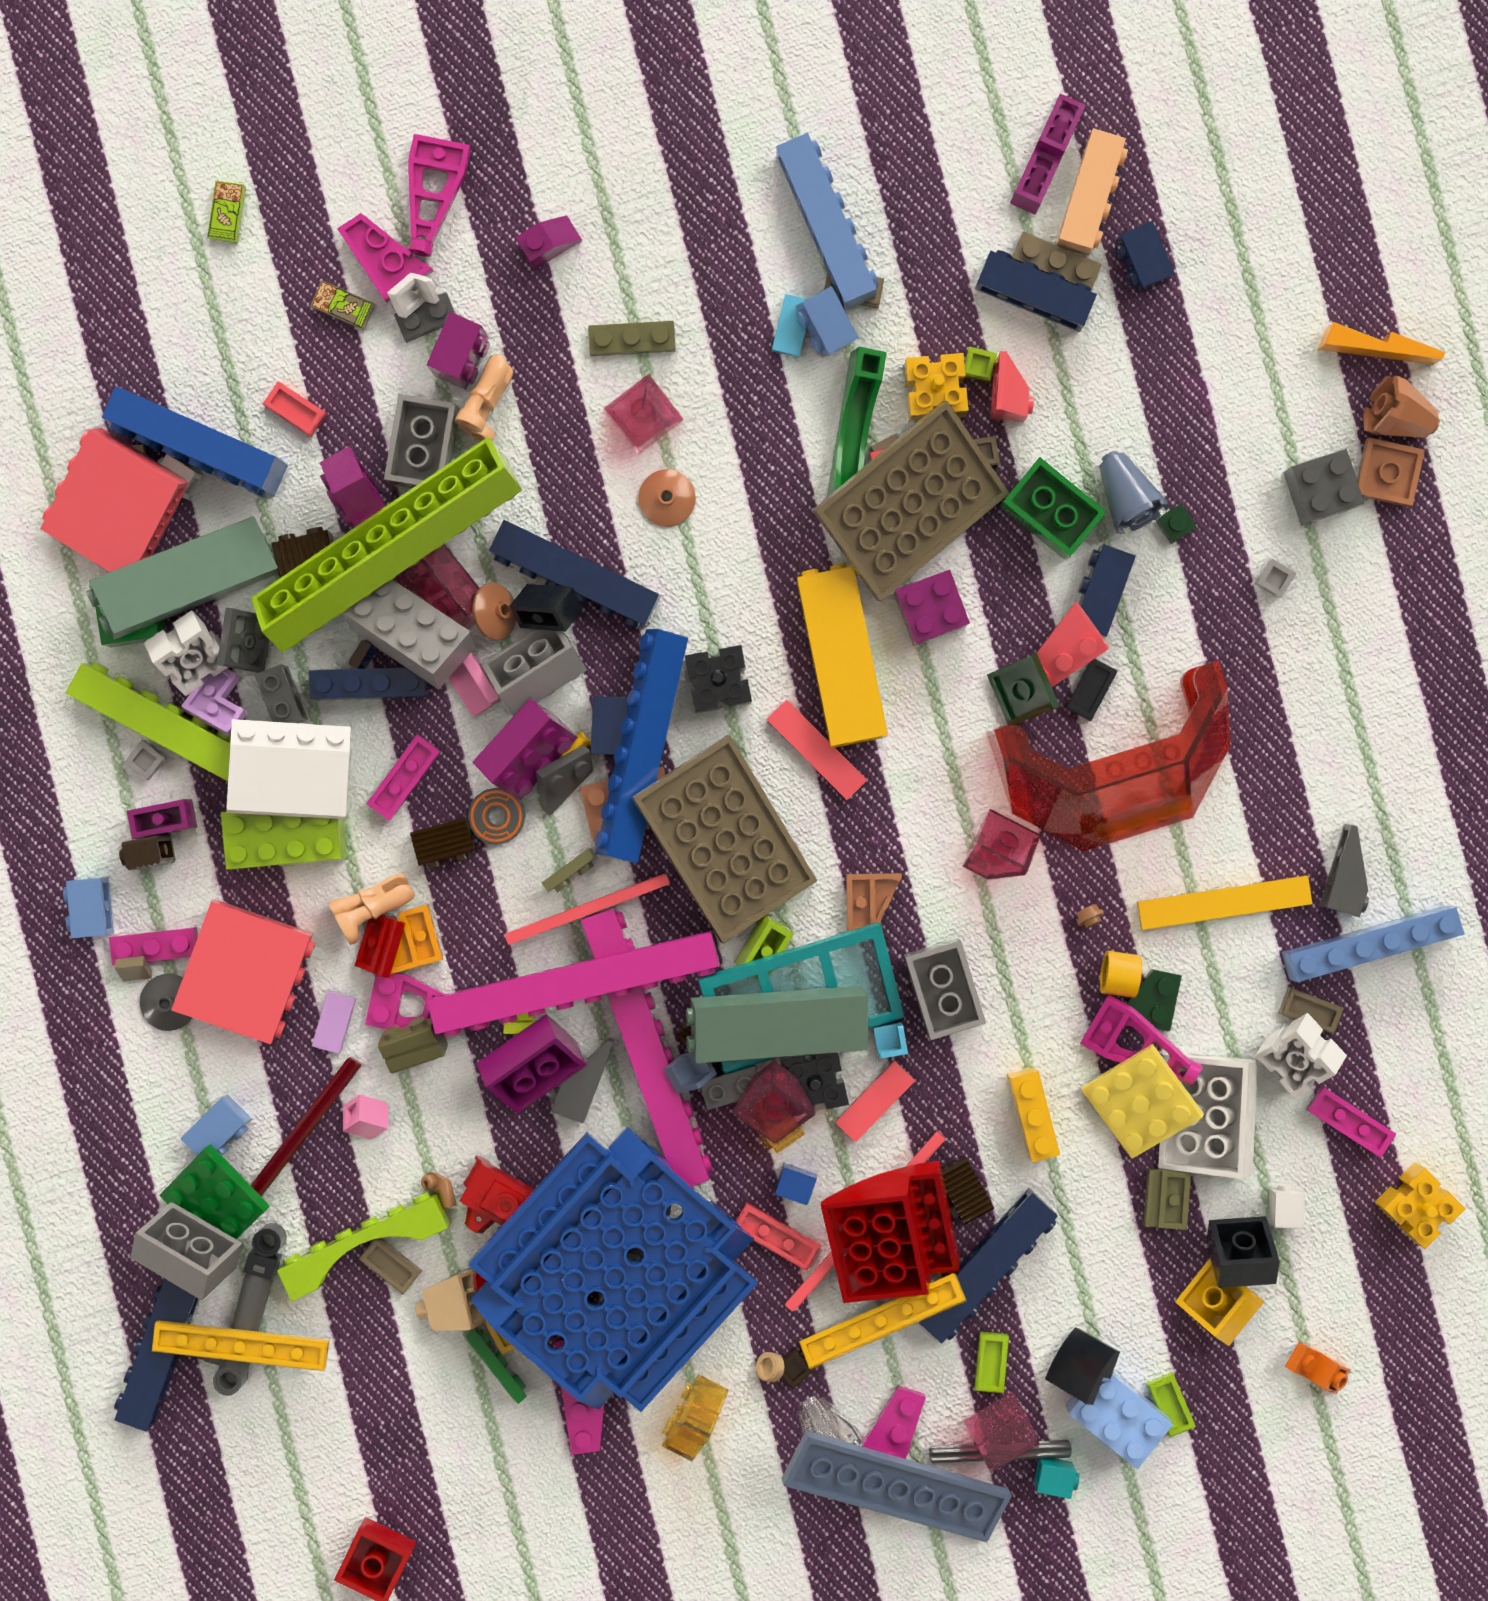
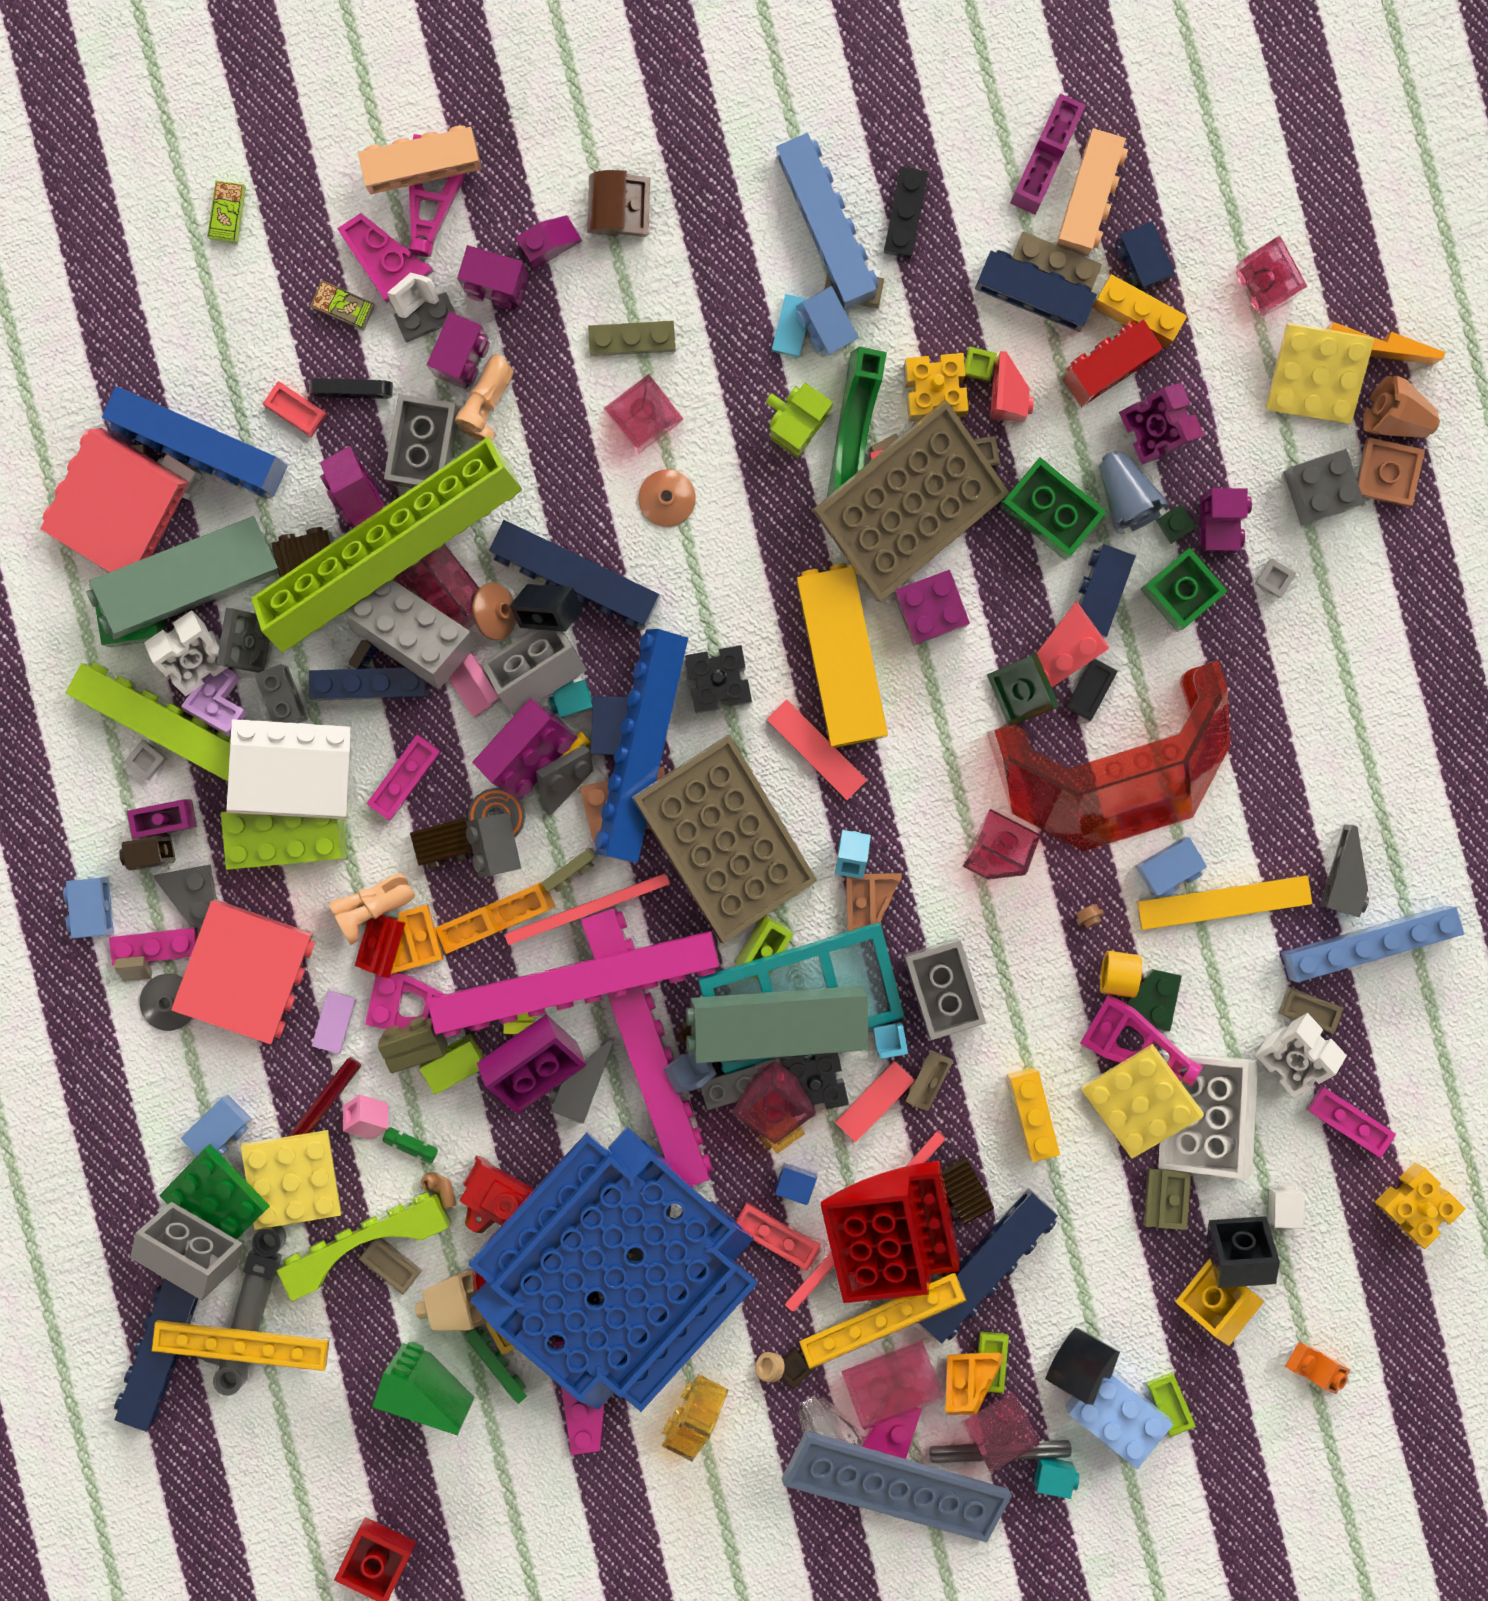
(189, 891): none -> dark grey wing
(293, 1178): none -> light yellow plate
(351, 388): none -> black beam
(410, 1145): none -> green axle
(419, 160): none -> light nougat brick
(423, 1390): none -> green slope
(456, 1065): none -> lime hinge
(492, 277): none -> magenta brick
(493, 845): none -> dark grey brick
(494, 917): none -> light orange slope
(571, 699): none -> teal brick
(618, 203): none -> reddish brown brick
(798, 418): none -> lime brick
(852, 854): none -> brick
(892, 1385): none -> clear pink brick
(905, 212): none -> black plate
(929, 1080): none -> dark tan plate
(969, 1381): none -> light orange wing
(1111, 362): none -> red brick
(1130, 304): none -> yellow brick
(1161, 423): none -> magenta brick
(1171, 867): none -> medium blue brick
(1183, 589): none -> green brick
(1221, 519): none -> magenta brick
(1271, 276): none -> clear pink slope
(1319, 373): none -> light yellow plate

